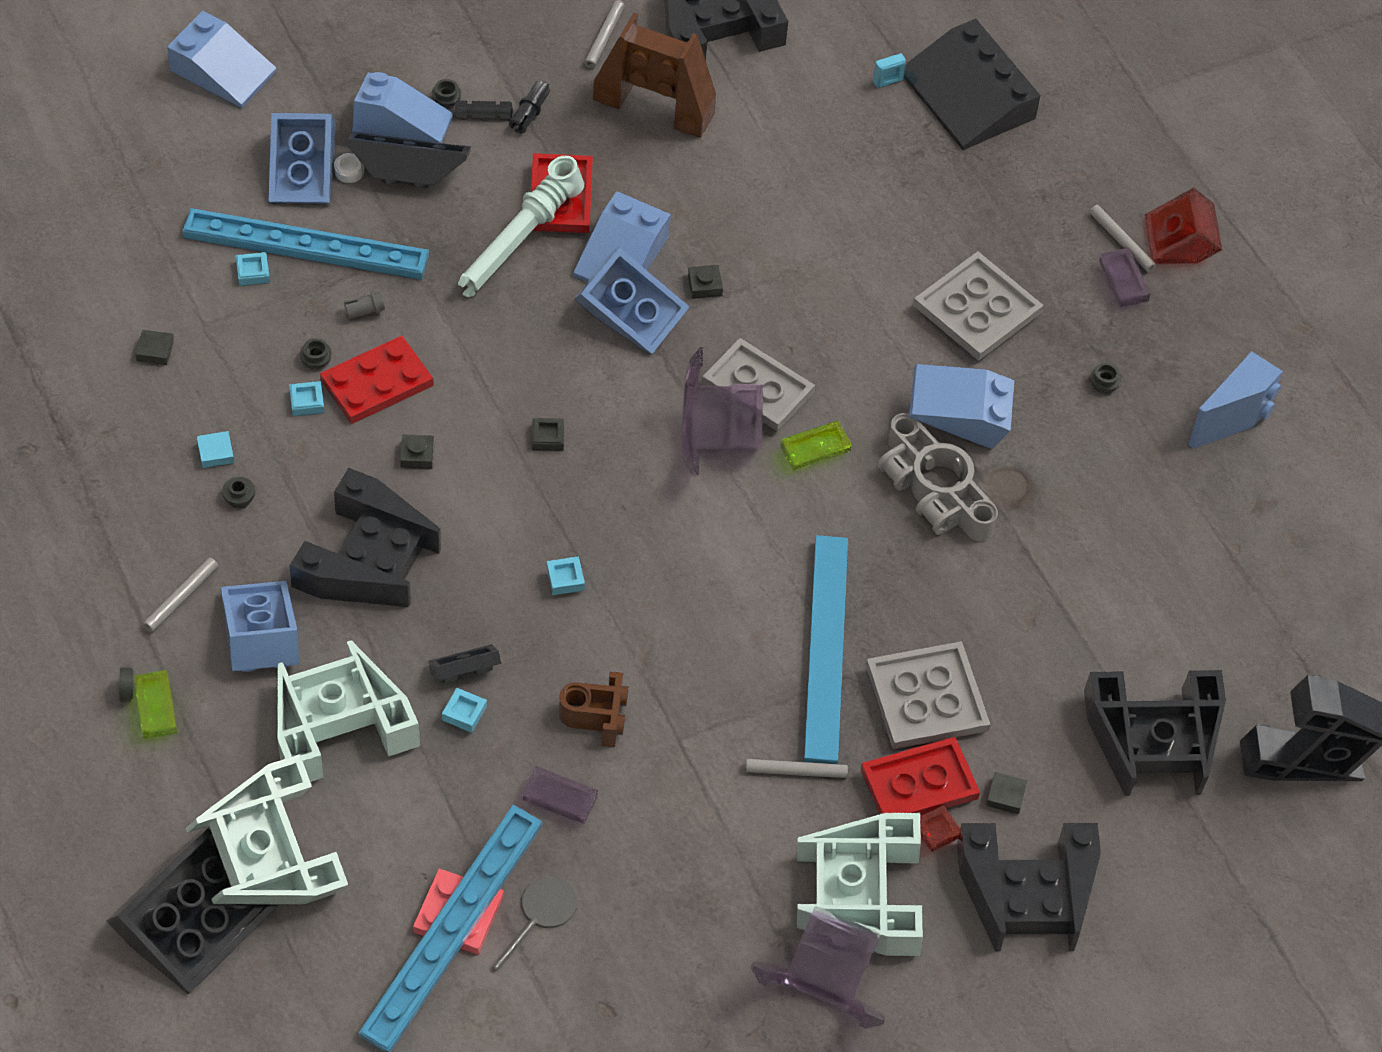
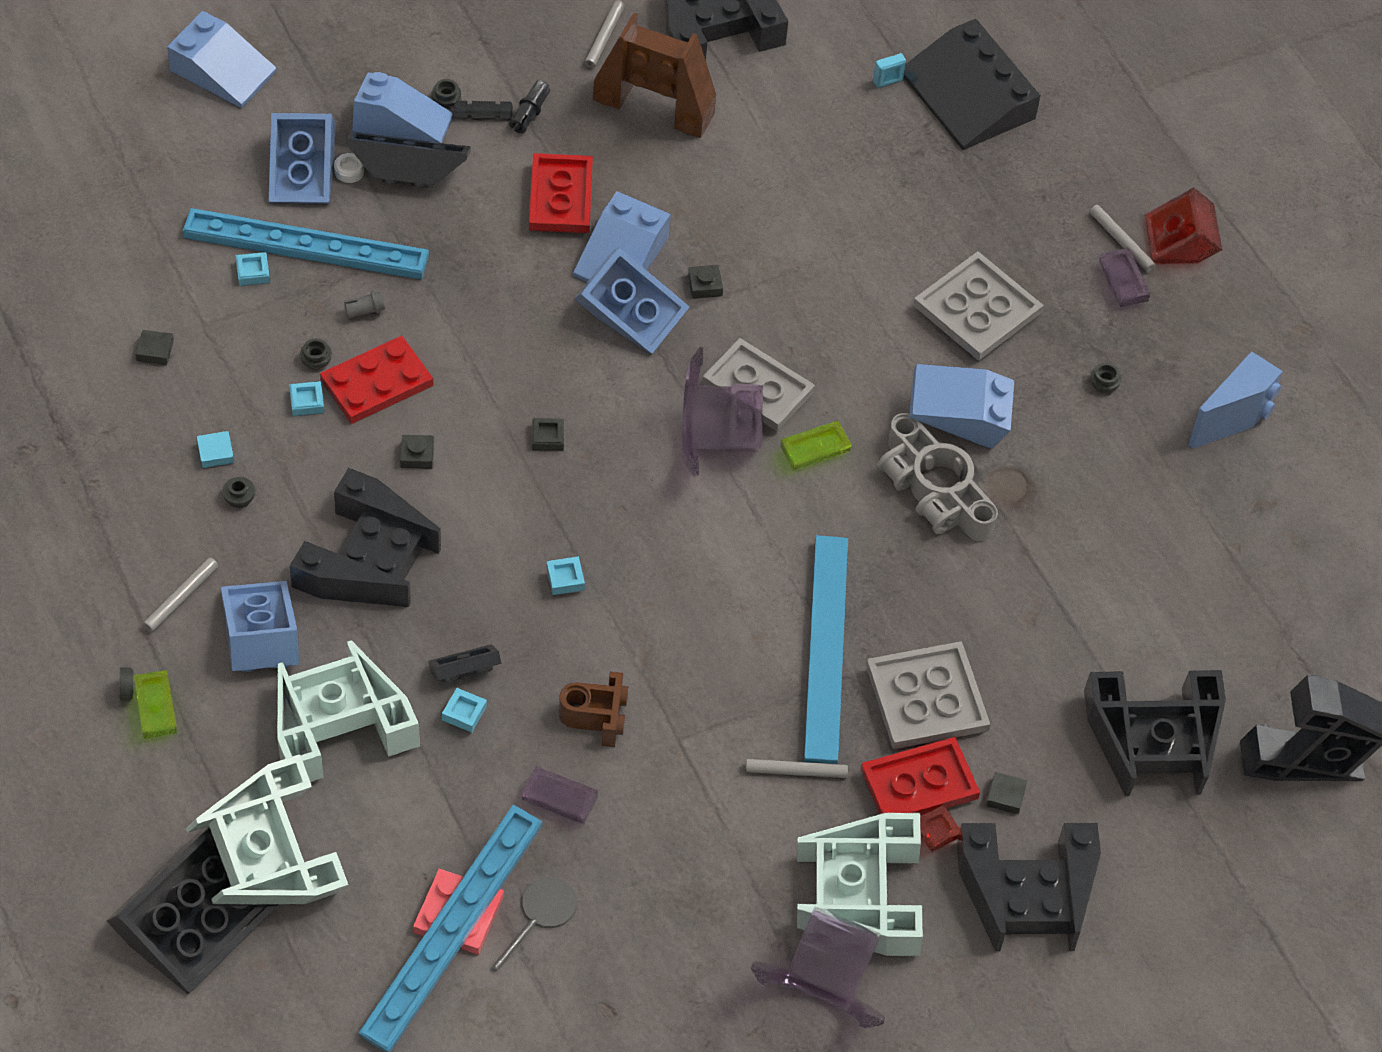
(537, 208): light aqua piece -> none

